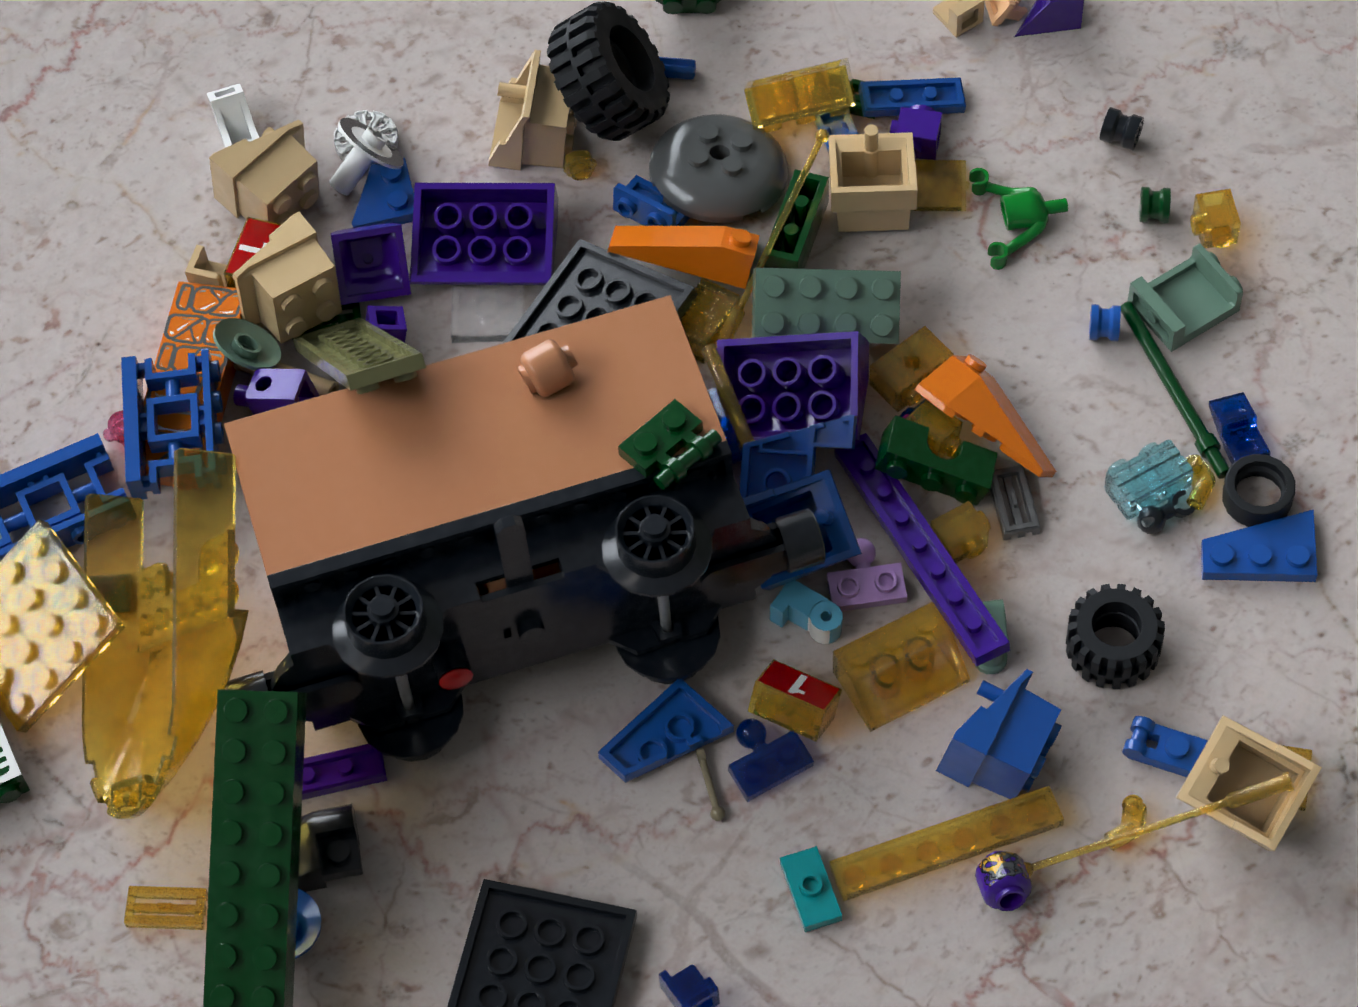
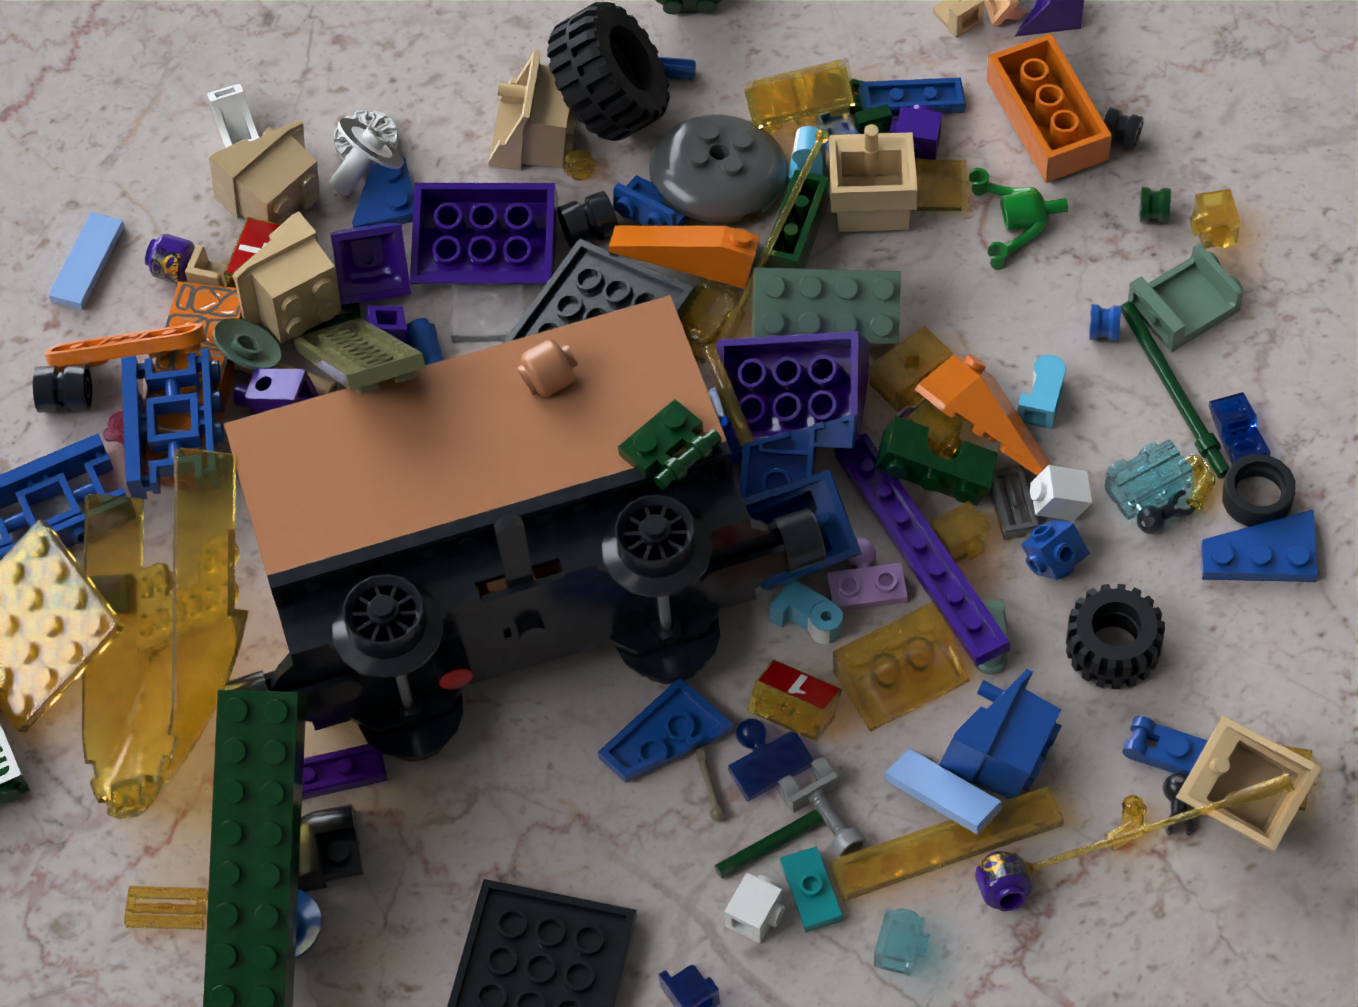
(62, 388): none -> black wheel
(86, 261): none -> light blue tile
(151, 342): none -> orange piece
(169, 257): none -> dark purple head
(424, 338): none -> blue cone
(587, 220): none -> black wheel
(754, 907): none -> white brick
(768, 844): none -> dark green bar
(802, 147): none -> medium azure leg
(846, 839): none -> light grey bar
(879, 116): none -> dark green plate
(901, 941): none -> clear light blue brick
(943, 791): none -> light blue tile
(1047, 383): none -> medium azure leg
(1048, 107): none -> orange brick
(1054, 549): none -> blue brick
(1061, 493): none -> white brick
(1170, 790): none -> black arm

